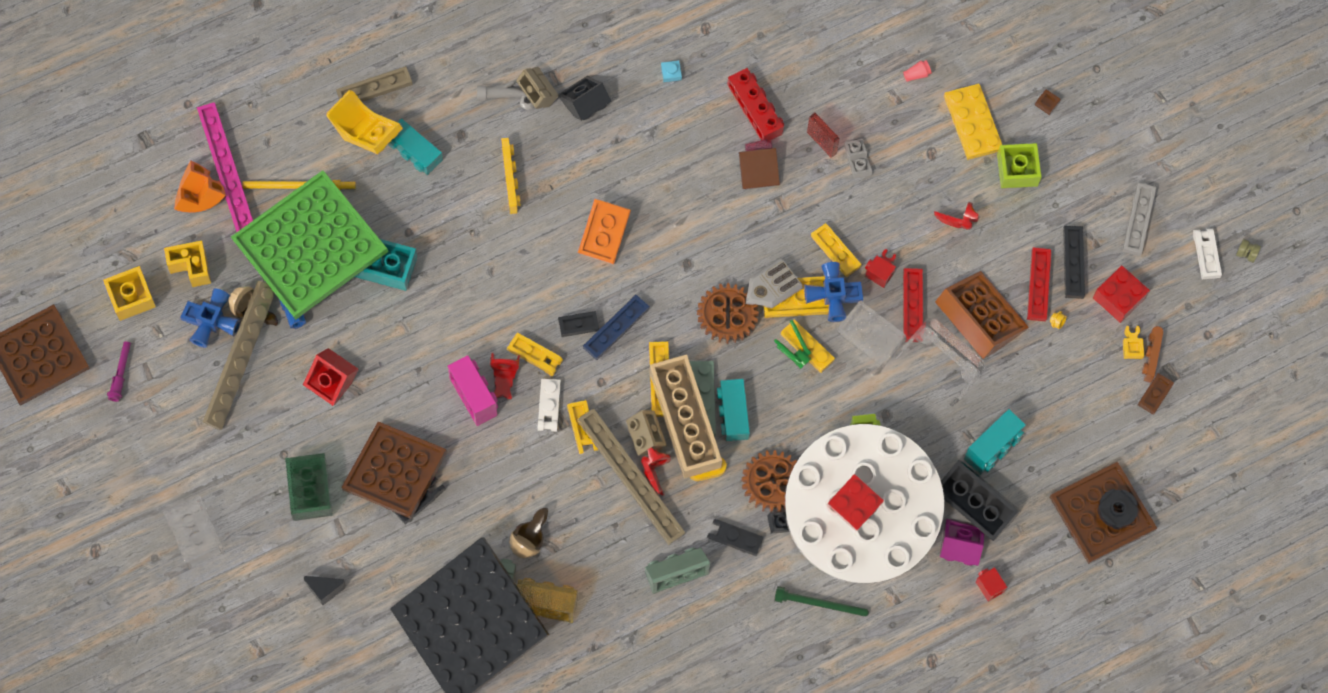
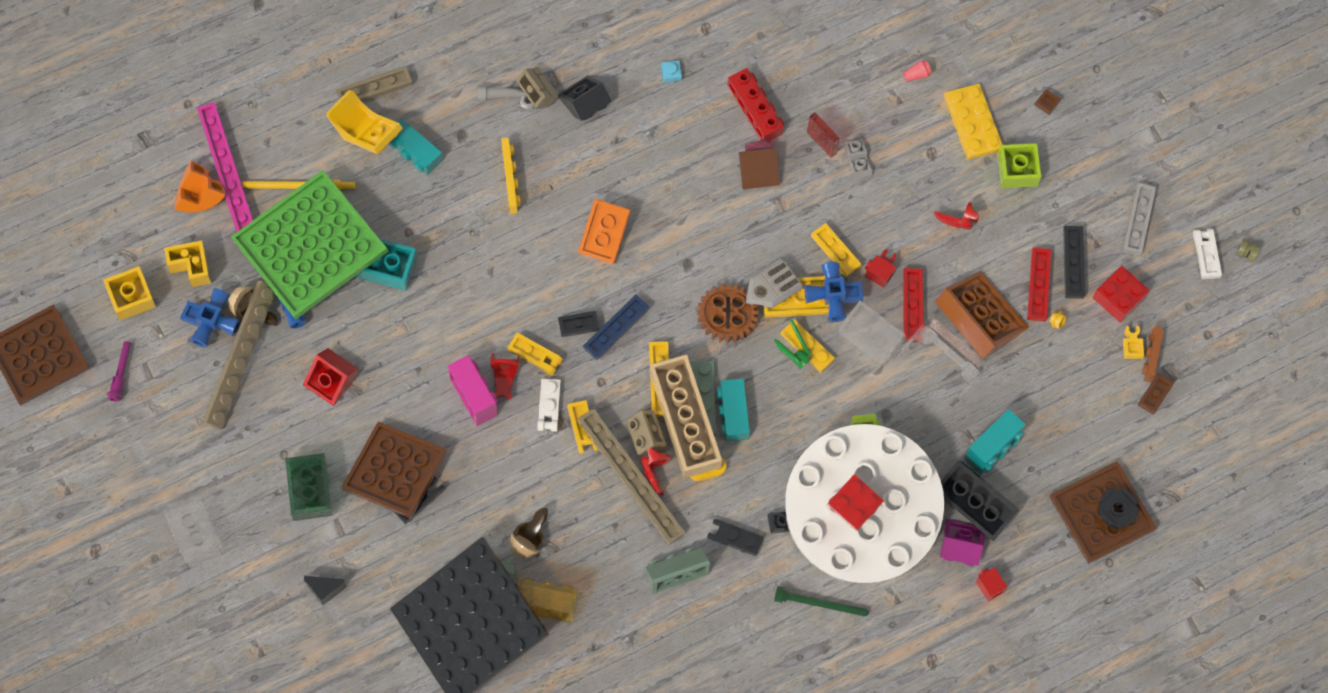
(767, 464): dark orange gear -> none

